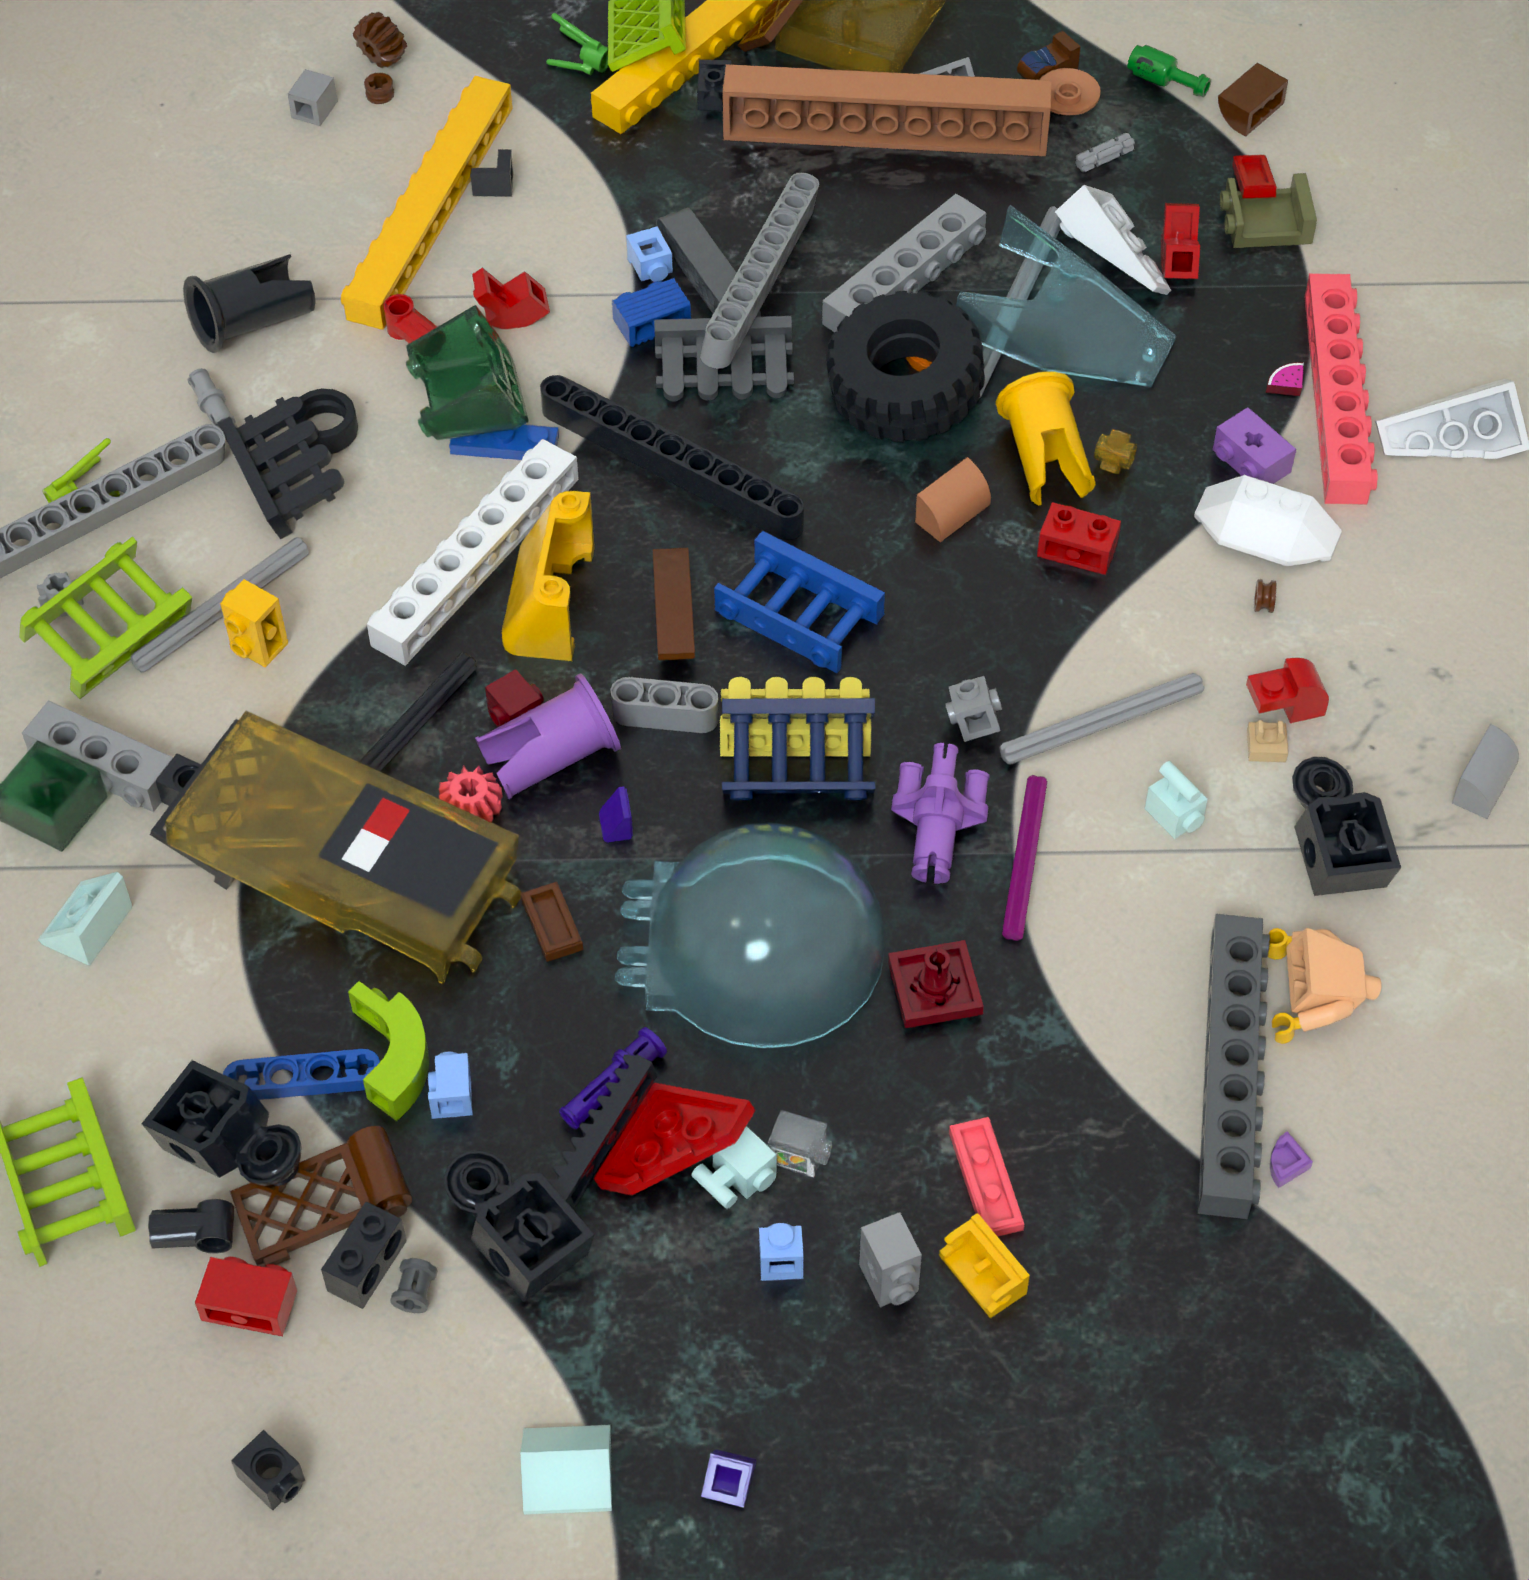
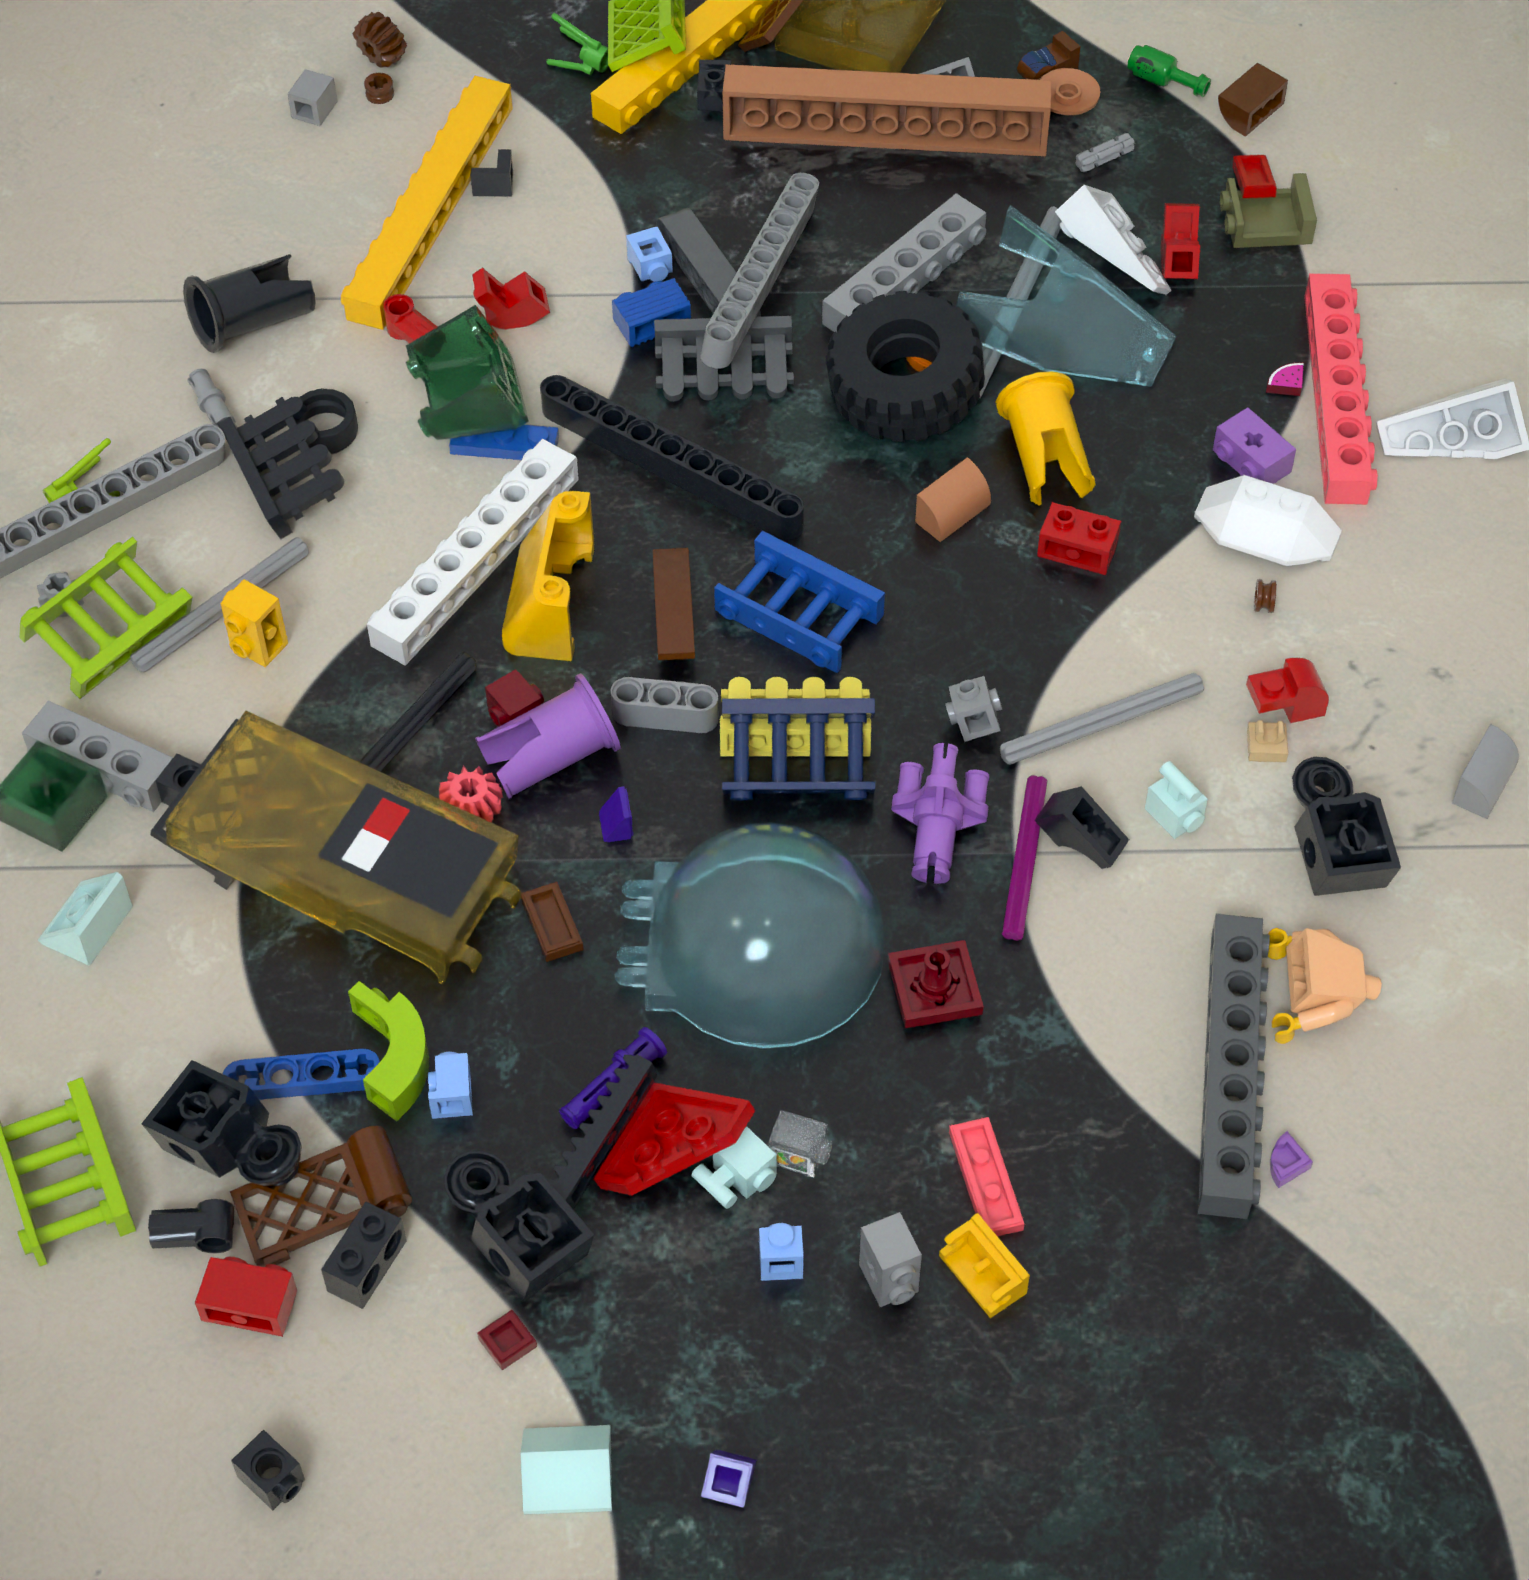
(413, 1299): dark grey bush -> none
(507, 1340): none -> dark red tile
(1080, 823): none -> black arch
(1115, 451): clear yellow gear -> none

